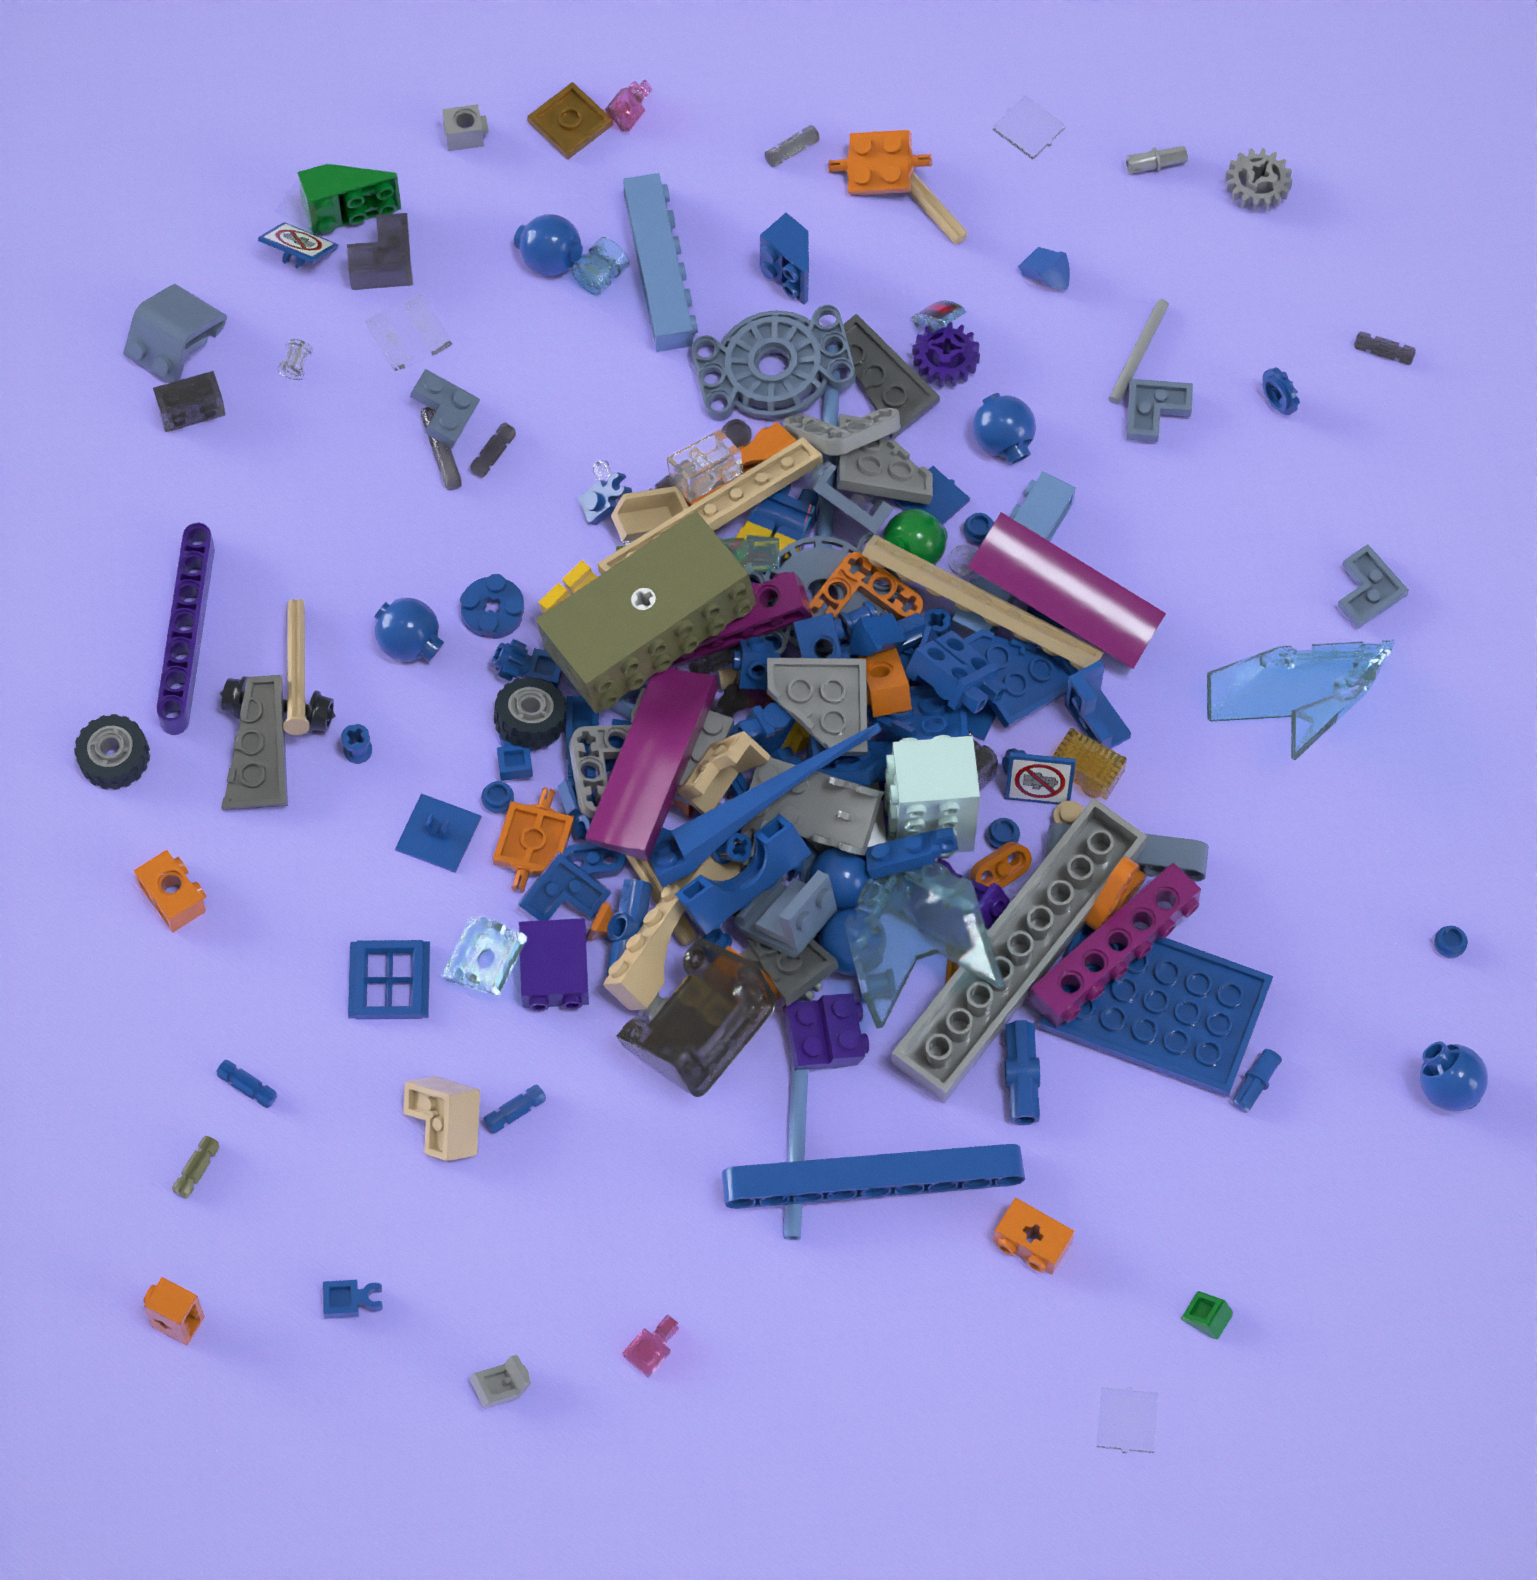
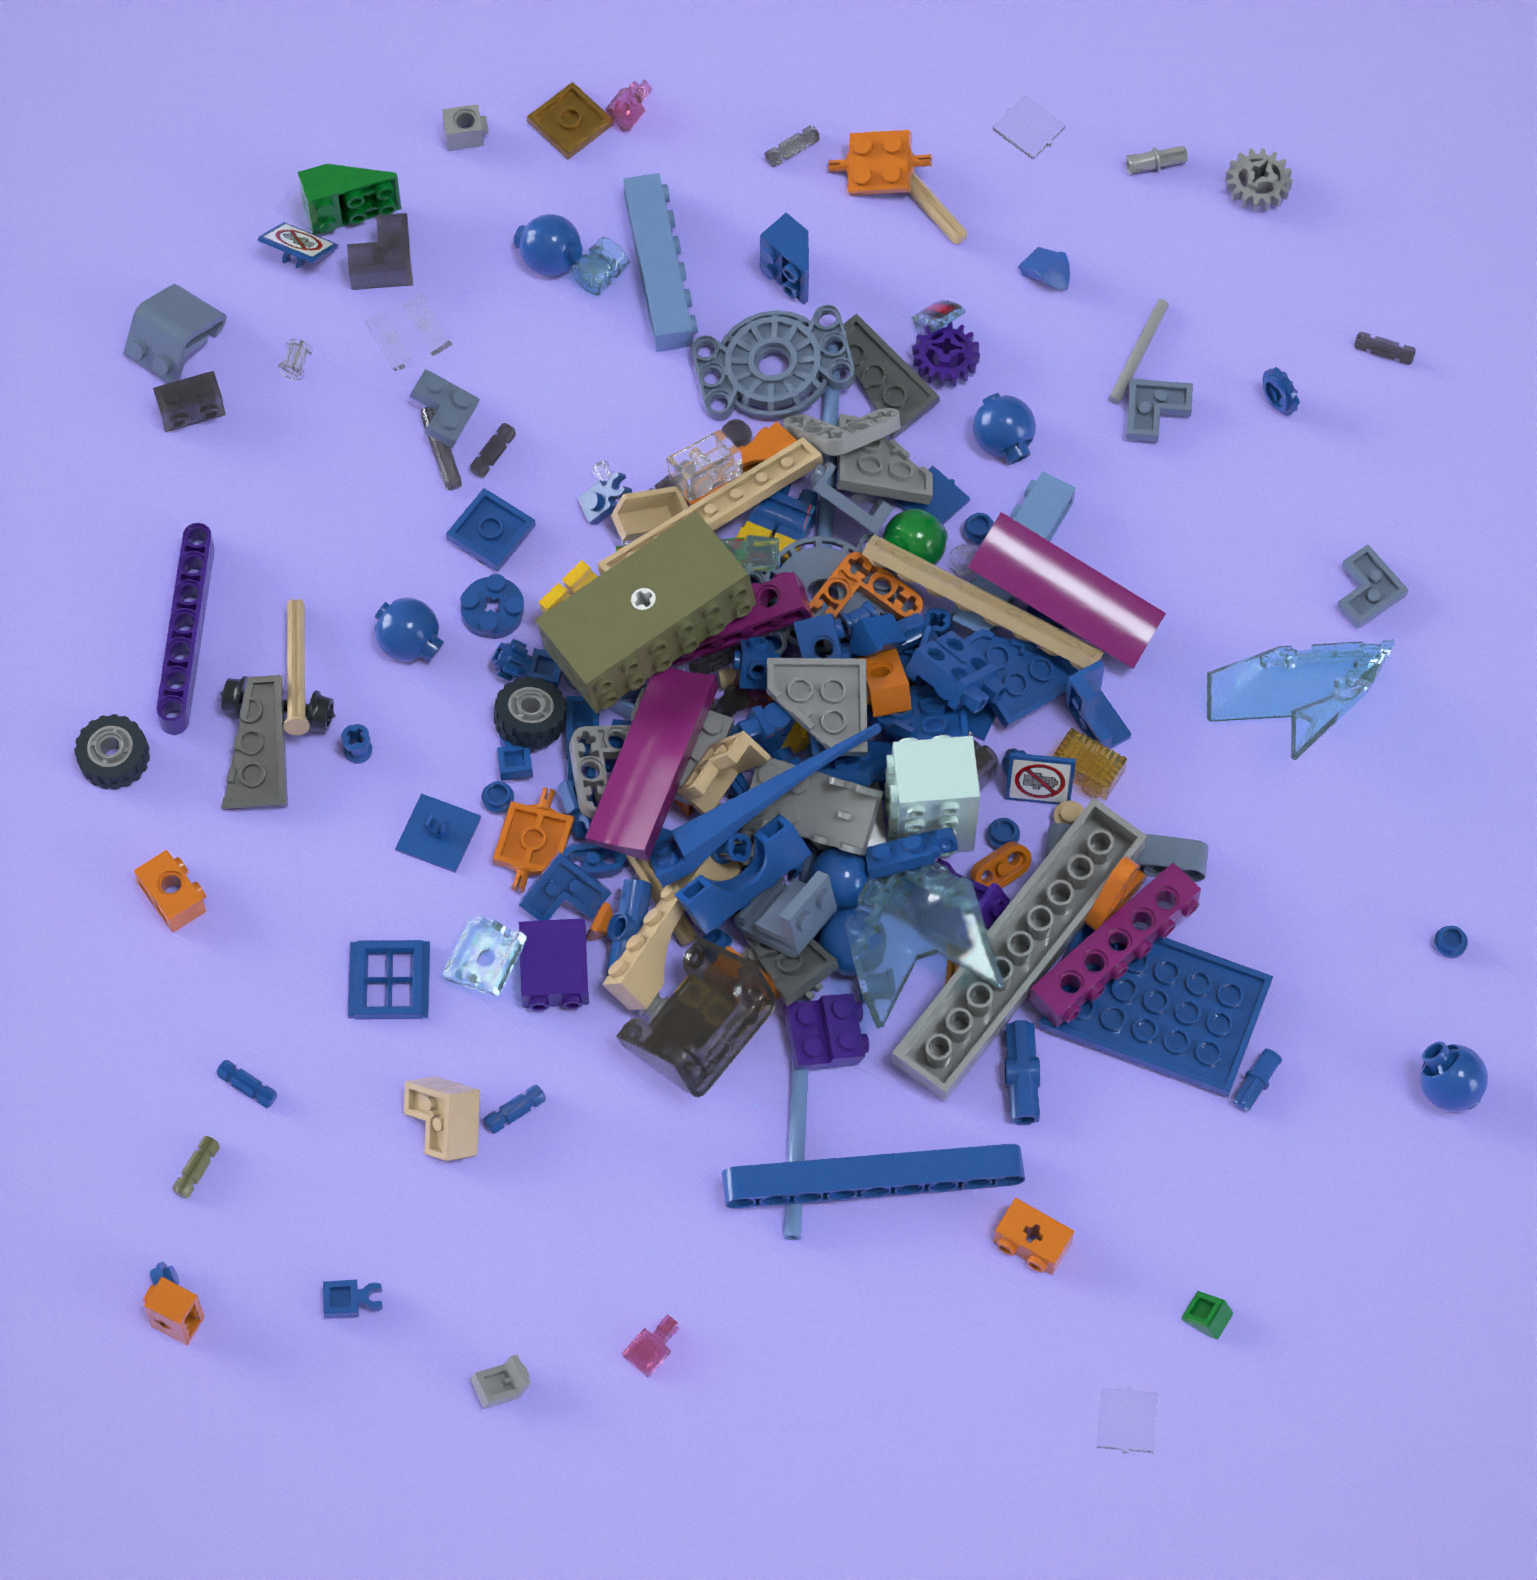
(165, 1271): none -> blue plate
(490, 529): none -> blue plate

